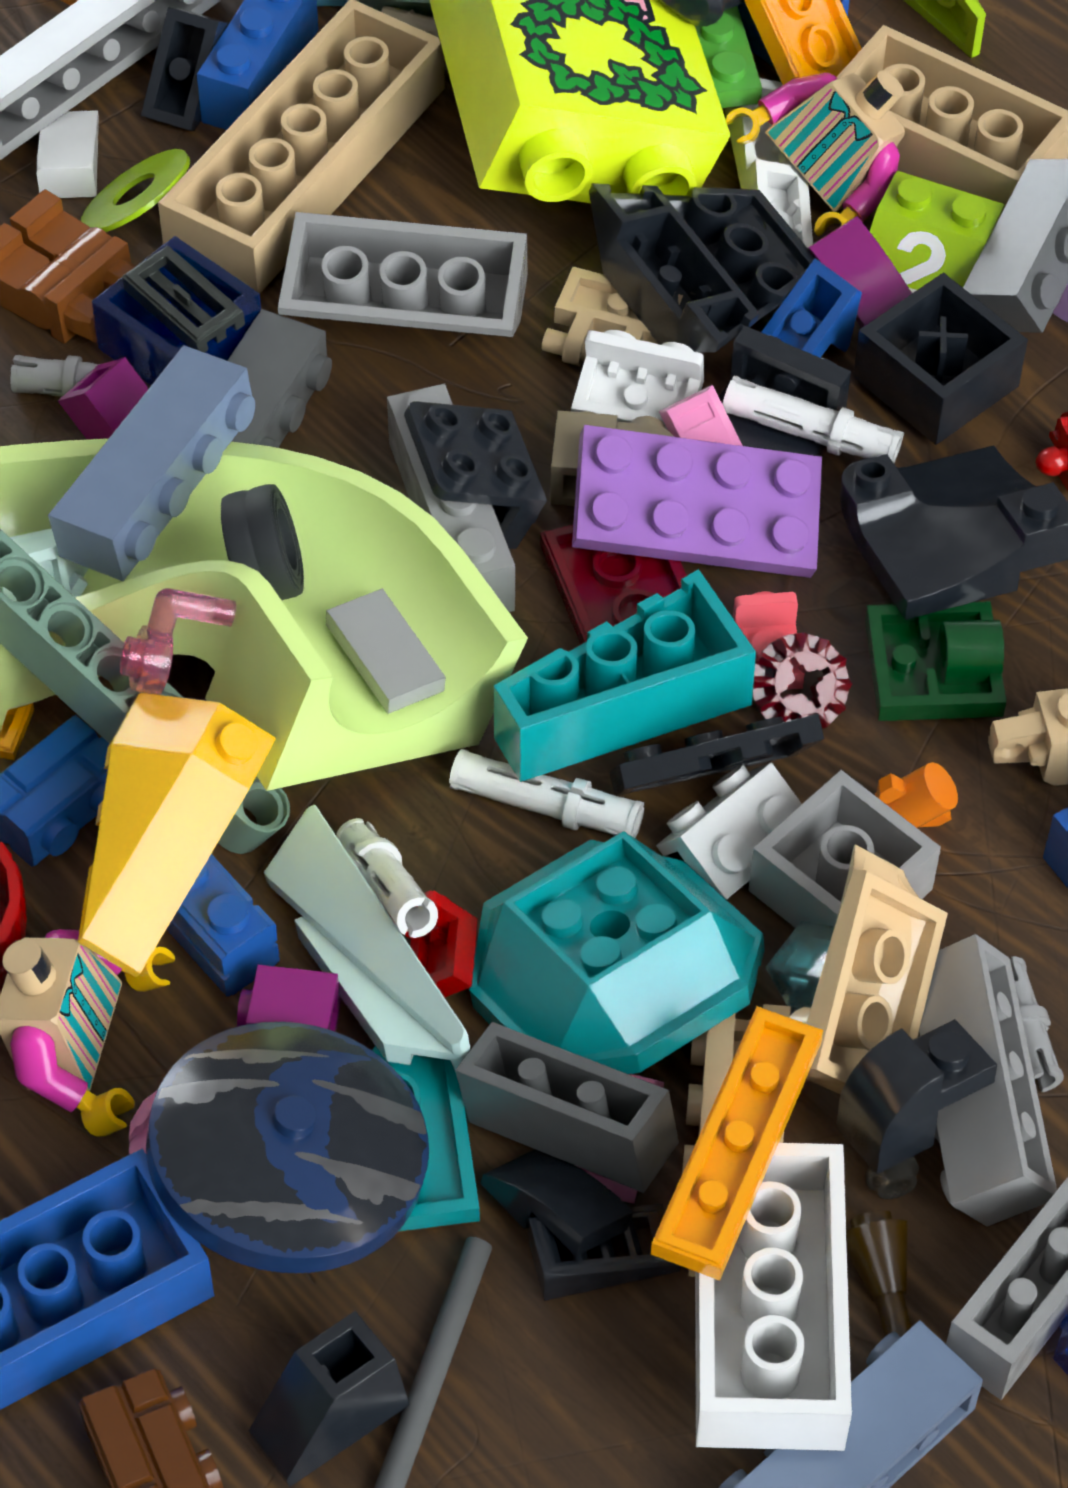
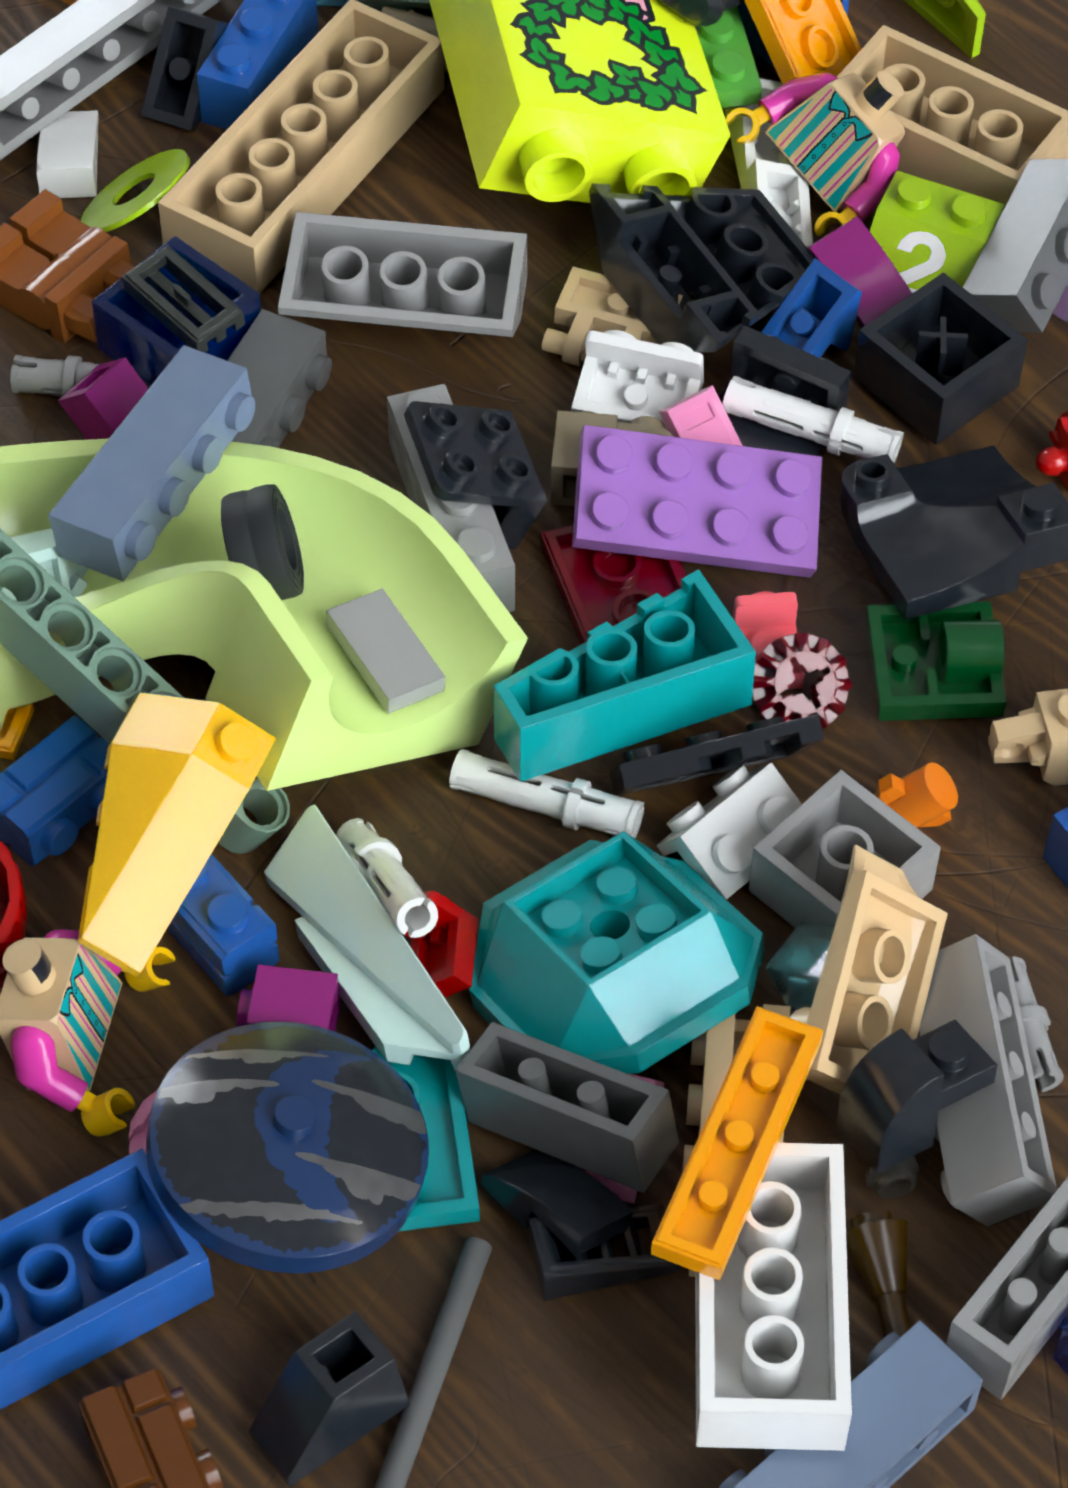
(150, 654): clear pink plate -> none

